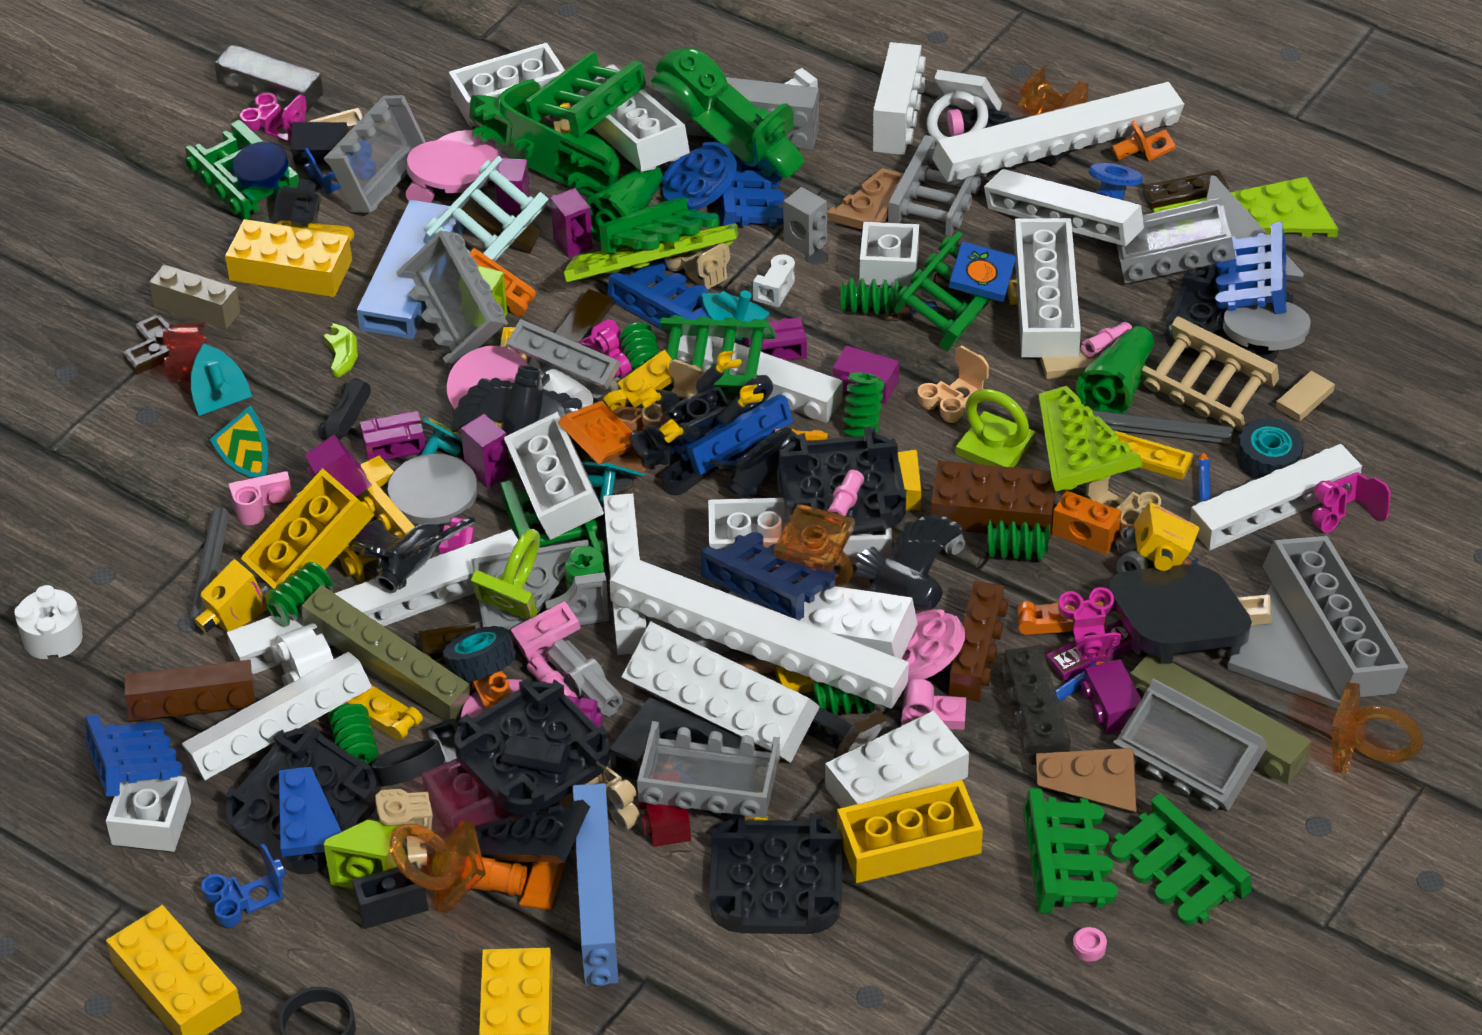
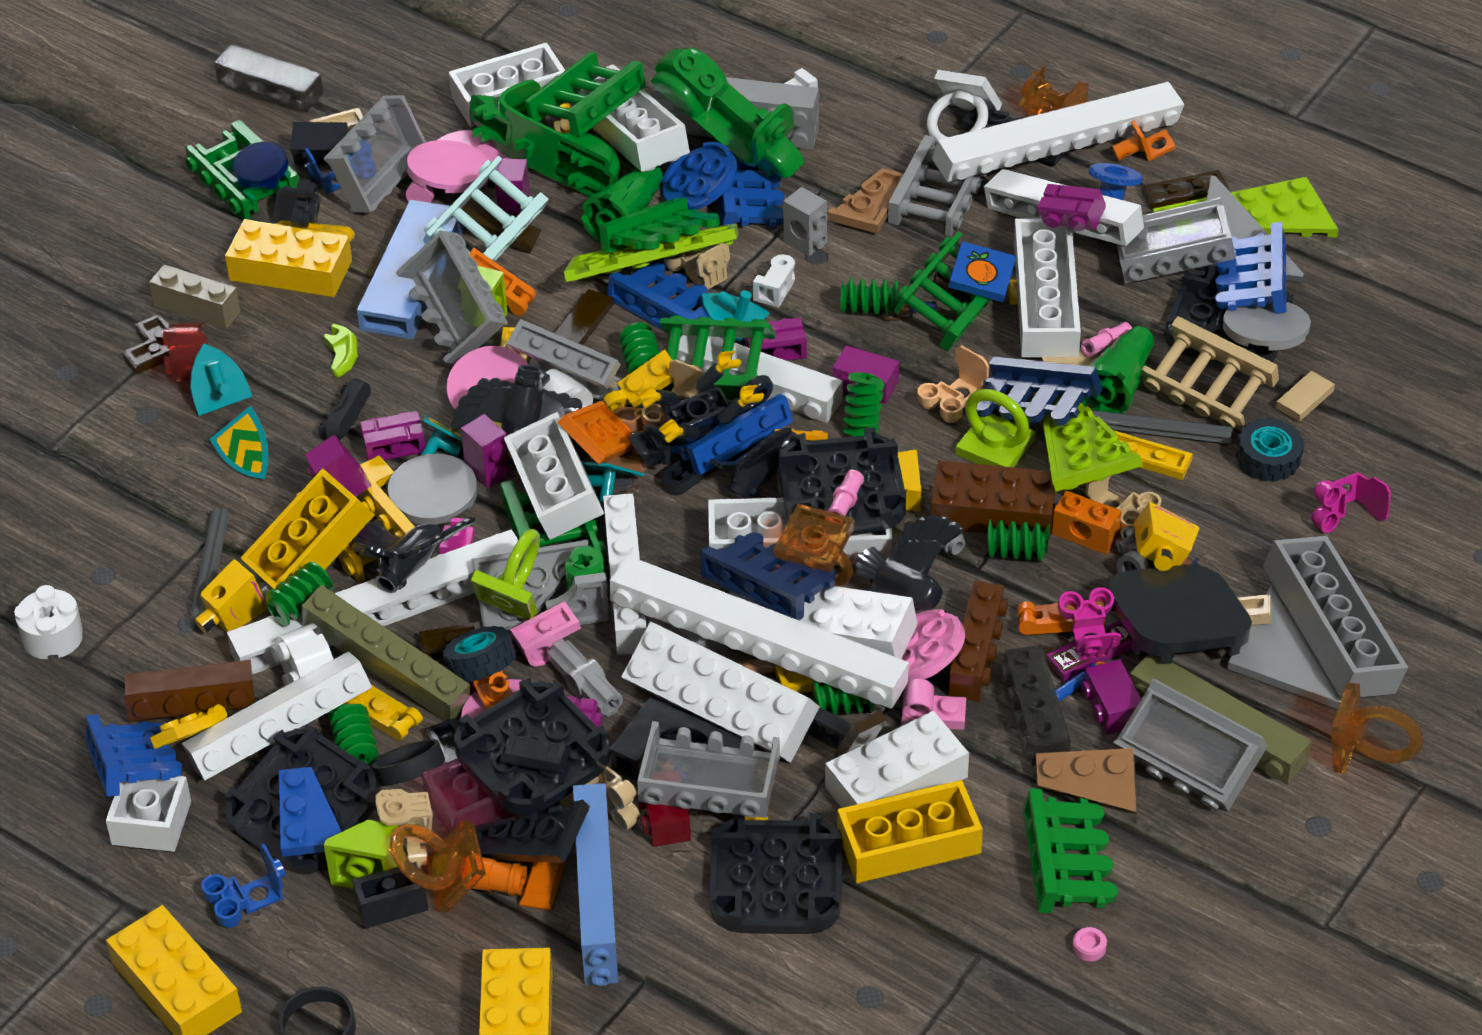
(188, 726): none -> yellow plate
(255, 493): bright pink plate -> none
(269, 115): dark pink piece -> none
(547, 674): bright pink pin -> none
(571, 222): magenta brick -> none
(605, 340): dark pink piece -> none
(889, 252): white brick -> none
(898, 98): white brick -> none
(955, 122): bright pink tile -> none
(1045, 380): none -> dark blue fence
(1071, 207): none -> magenta brick
(1185, 837): green fence -> none
(1204, 465): blue piece -> none
(1270, 497): white brick -> none

